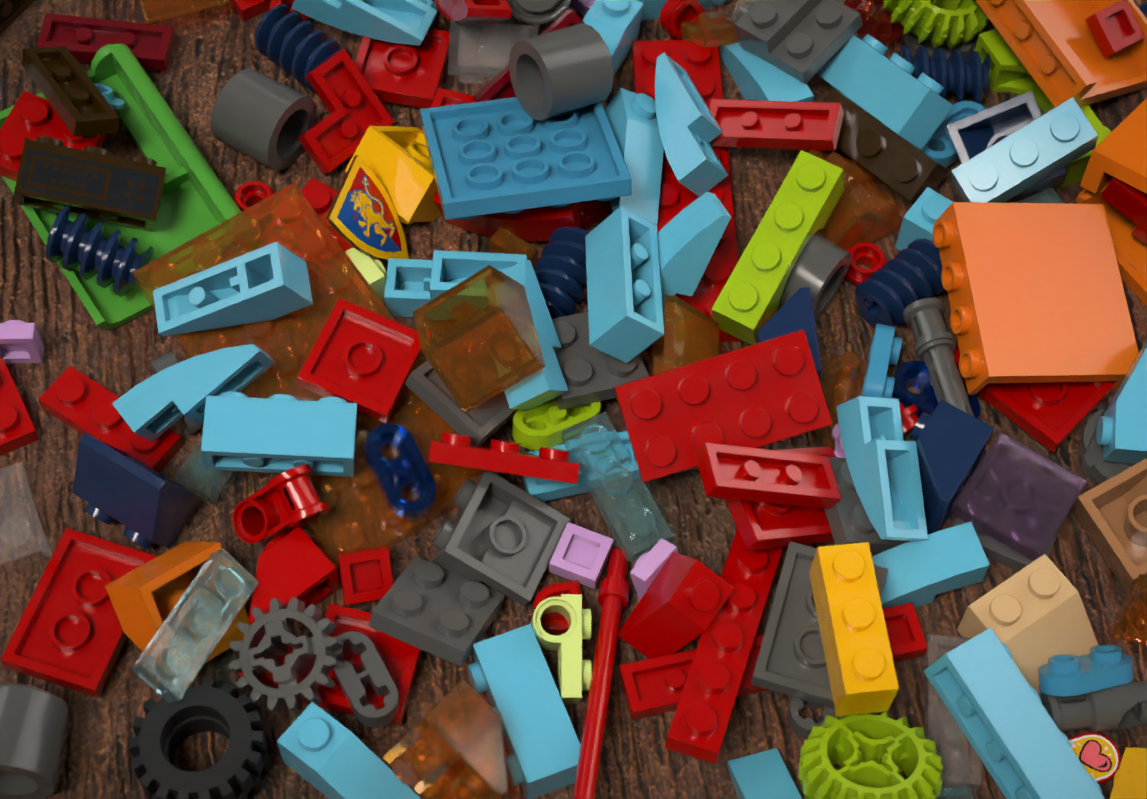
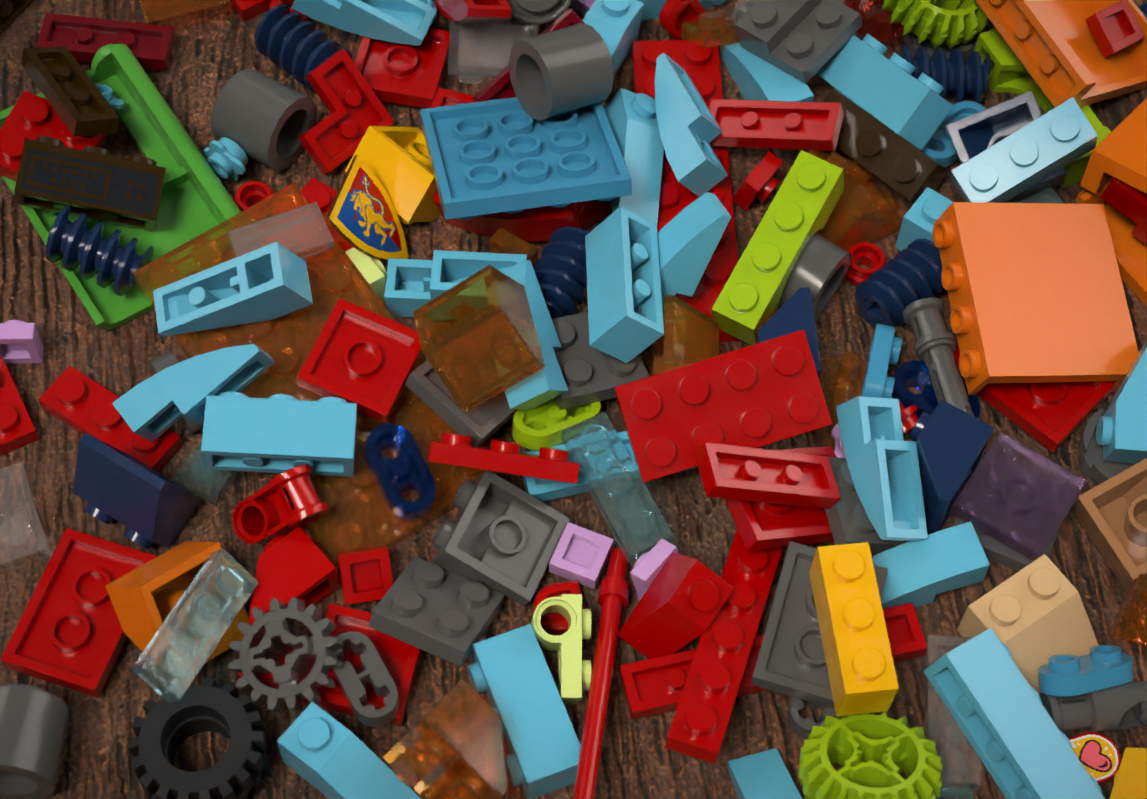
(226, 158): none -> medium azure plate
(298, 230): none -> clear tile
(759, 182): none -> red plate

